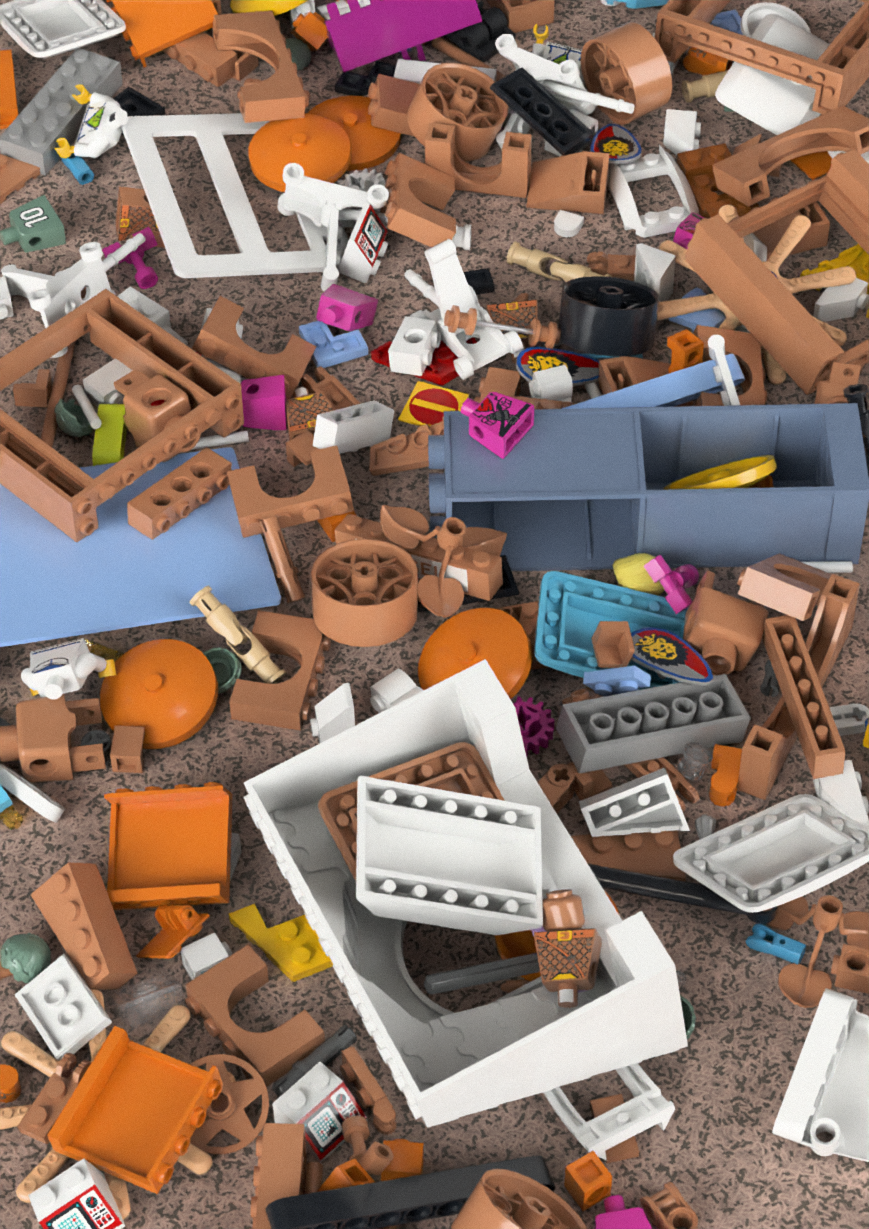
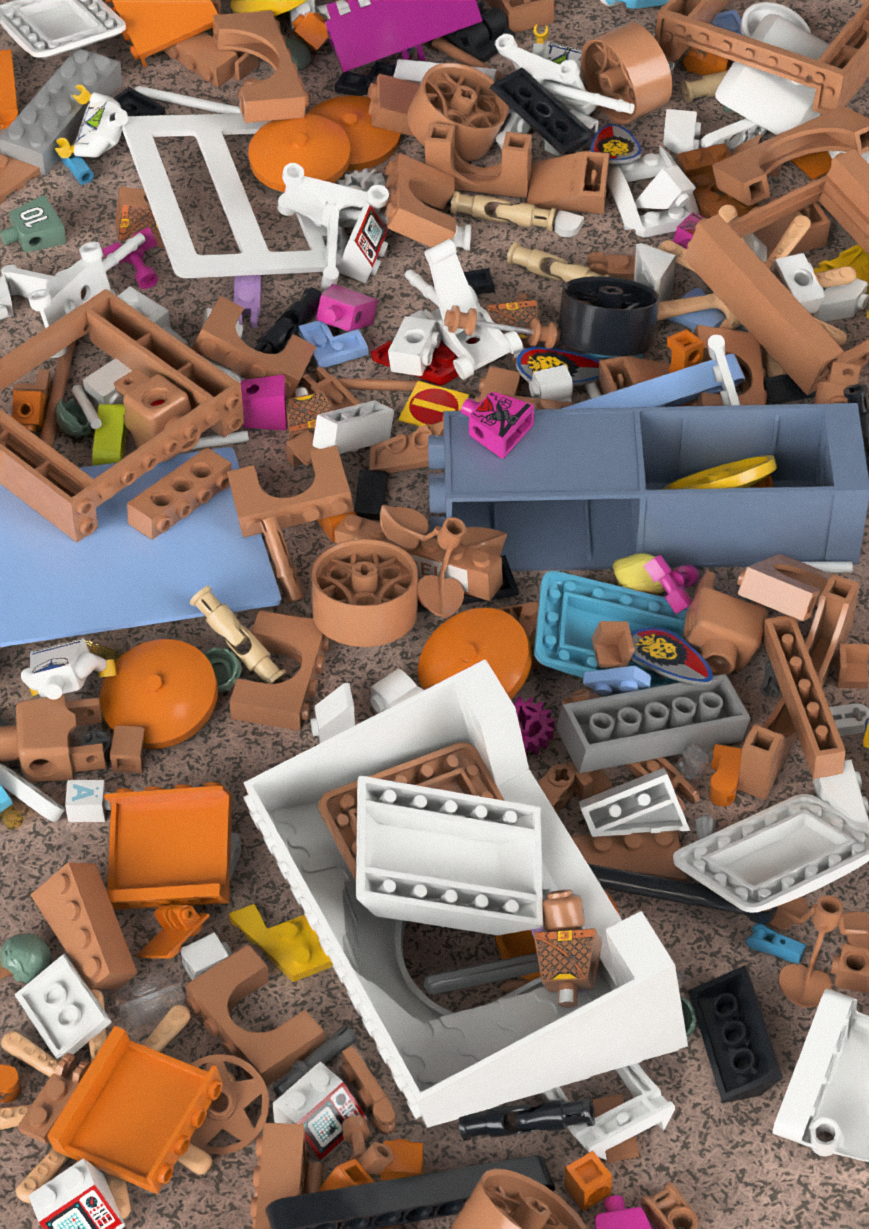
(29, 409): none -> orange brick
(86, 801): none -> white brick
(187, 100): none -> white bar
(248, 295): none -> lavender hinge
(297, 313): none -> black piece
(370, 494): none -> black tile
(377, 384): none -> nougat bar
(521, 214): none -> tan piece
(547, 1116): none -> black piece
(667, 190): none -> white slope
(735, 1036): none -> black slope
(745, 131): none -> white beam
(783, 389): none -> black tile
(800, 280): none -> white brick
(852, 666): none -> nougat panel

